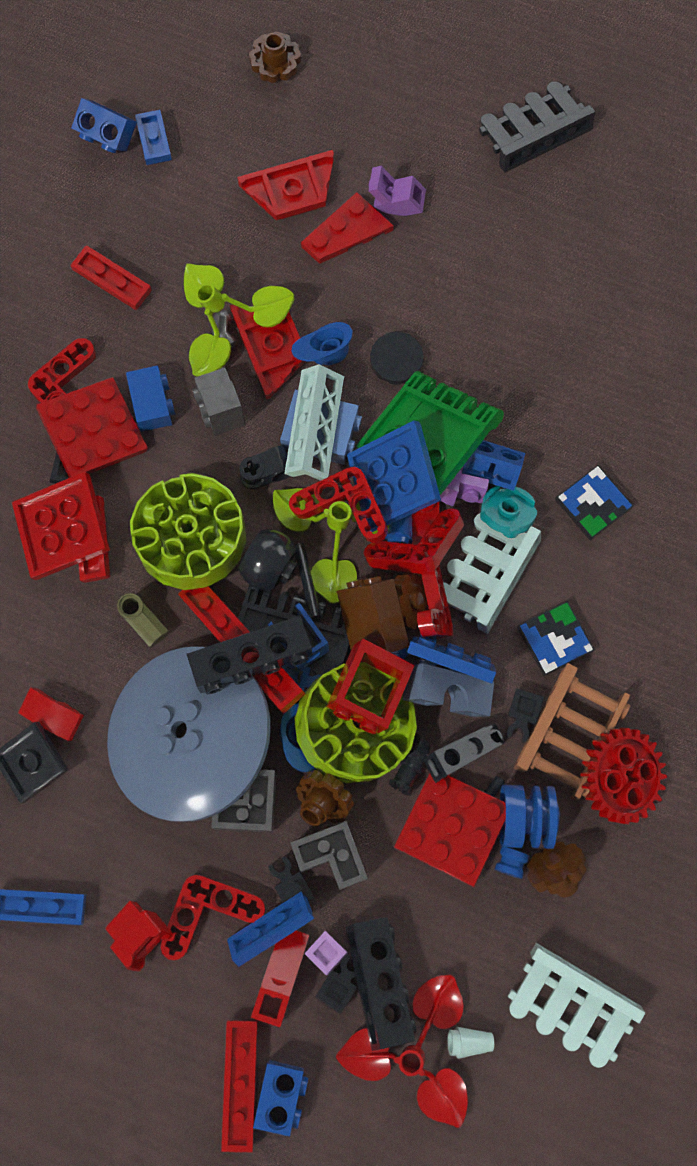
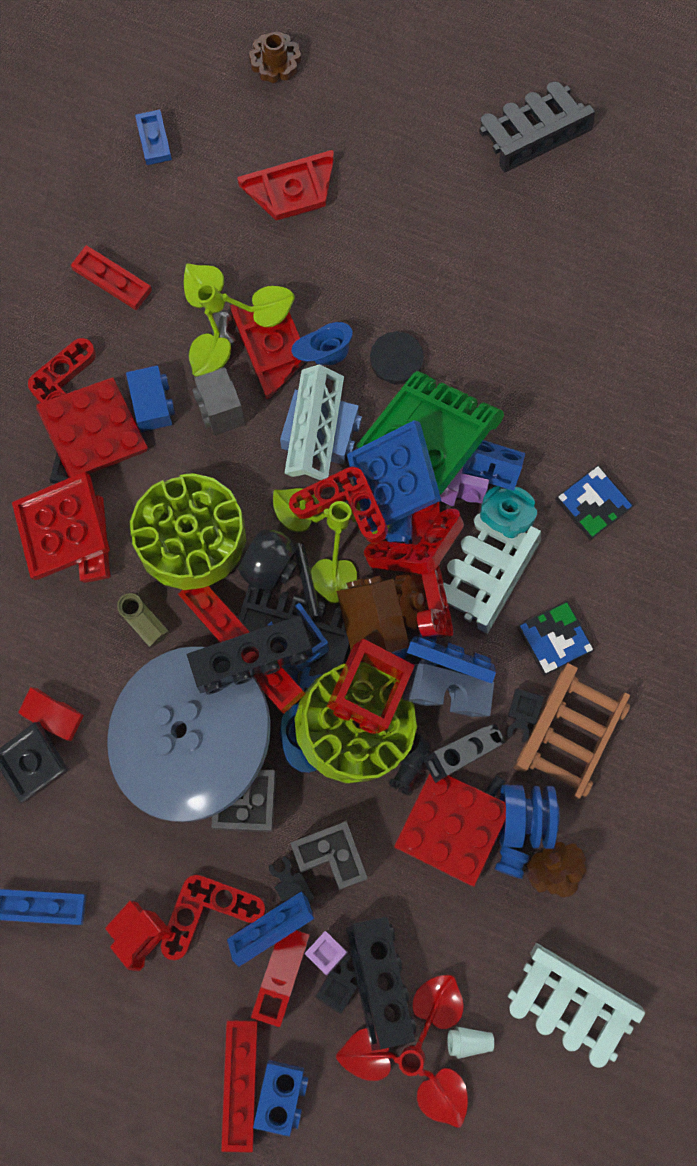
(105, 121): blue brick -> none
(267, 466): black piece -> none
(323, 798): reddish brown plant -> none
(348, 226): red wing -> none
(396, 196): medium lavender brick -> none
(631, 773): red gear -> none

